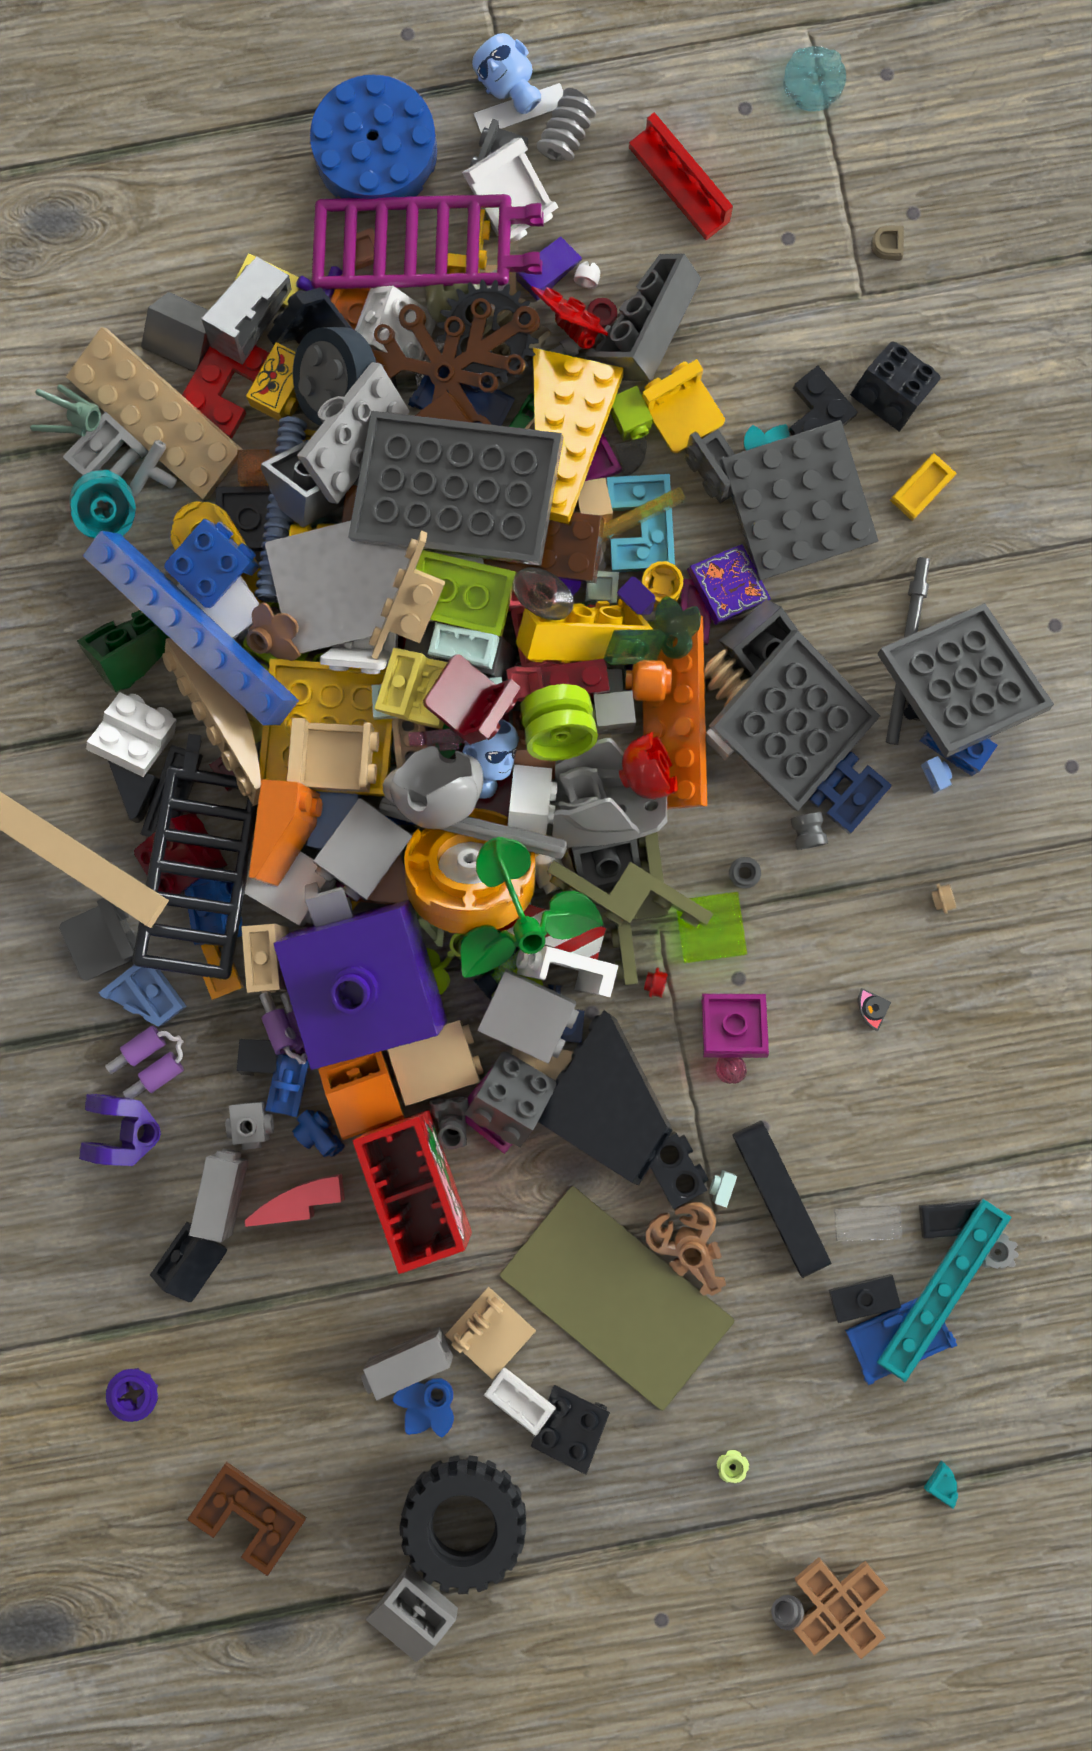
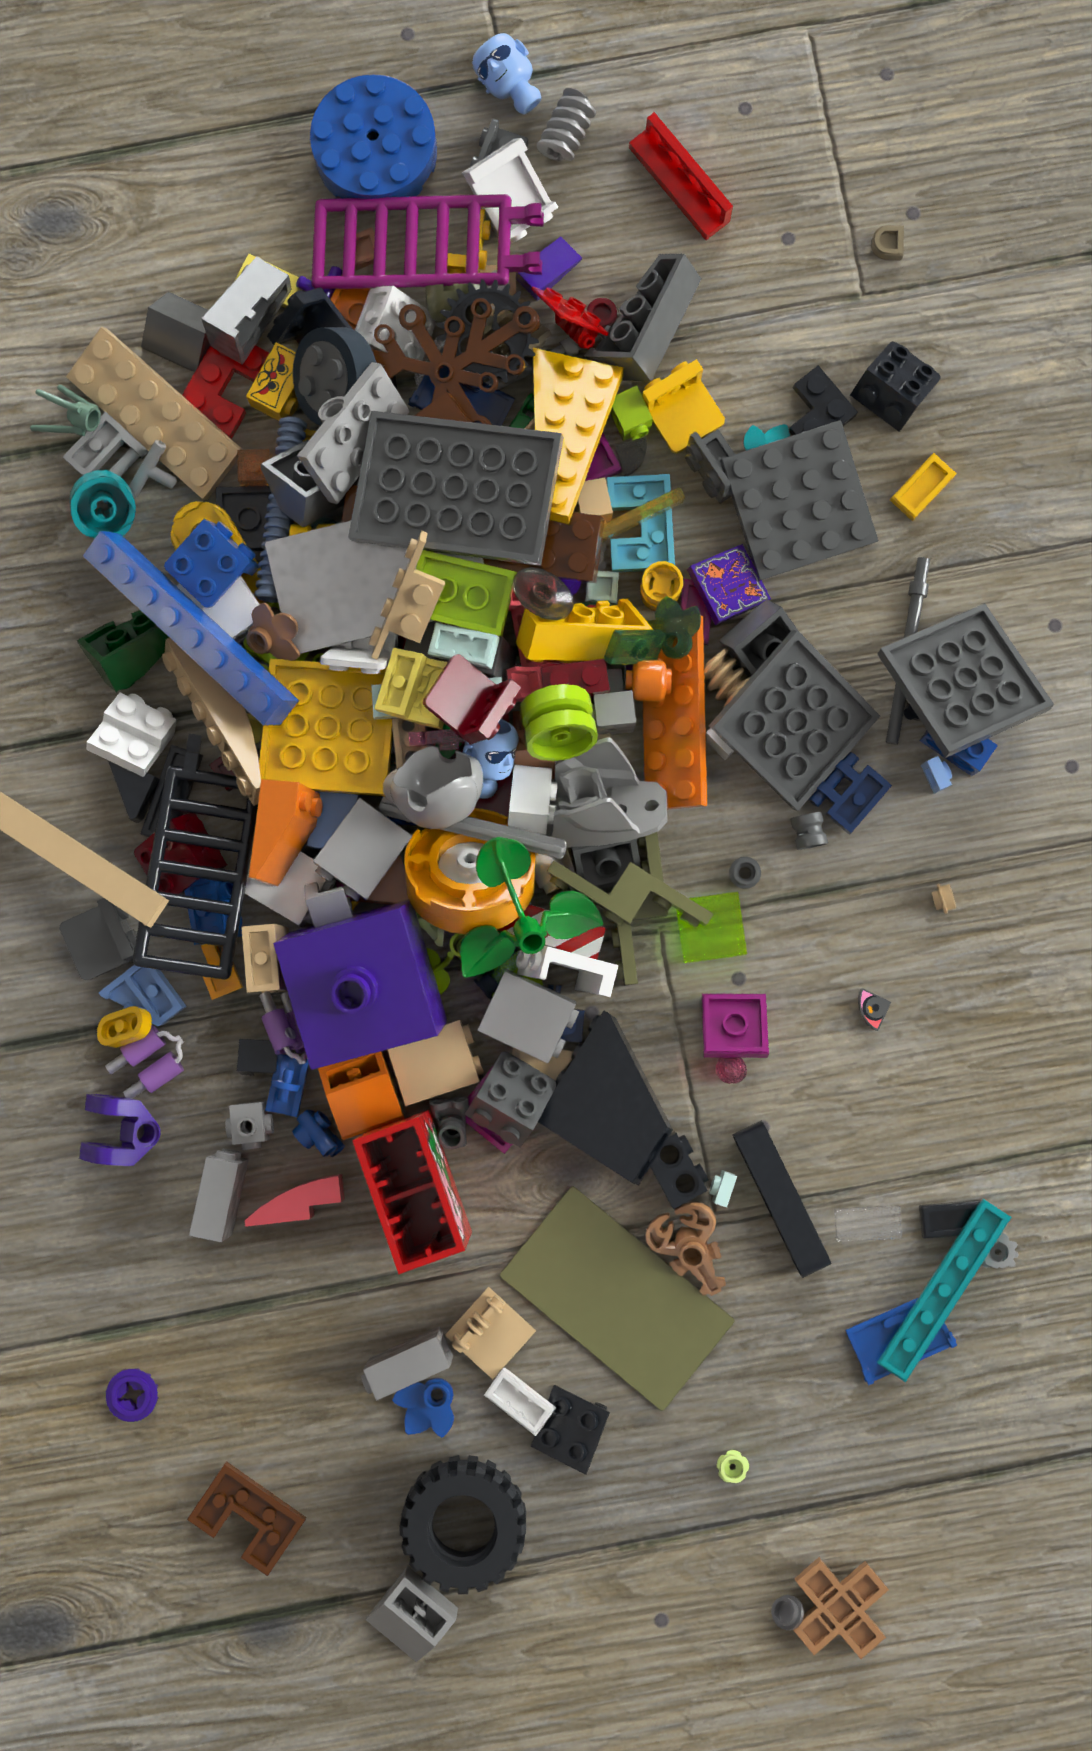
(124, 1027): none -> yellow plate
(187, 1264): black panel -> none
(332, 756): tan panel -> none
(509, 115): white sticker -> none
(587, 276): white hinge -> none
(637, 597): dark purple slope -> none
(647, 768): red cylinder -> none
(656, 983): red plate -> none
(822, 62): clear light blue plate -> none
(864, 1298): black plate -> none
(943, 1485): teal tile -> none

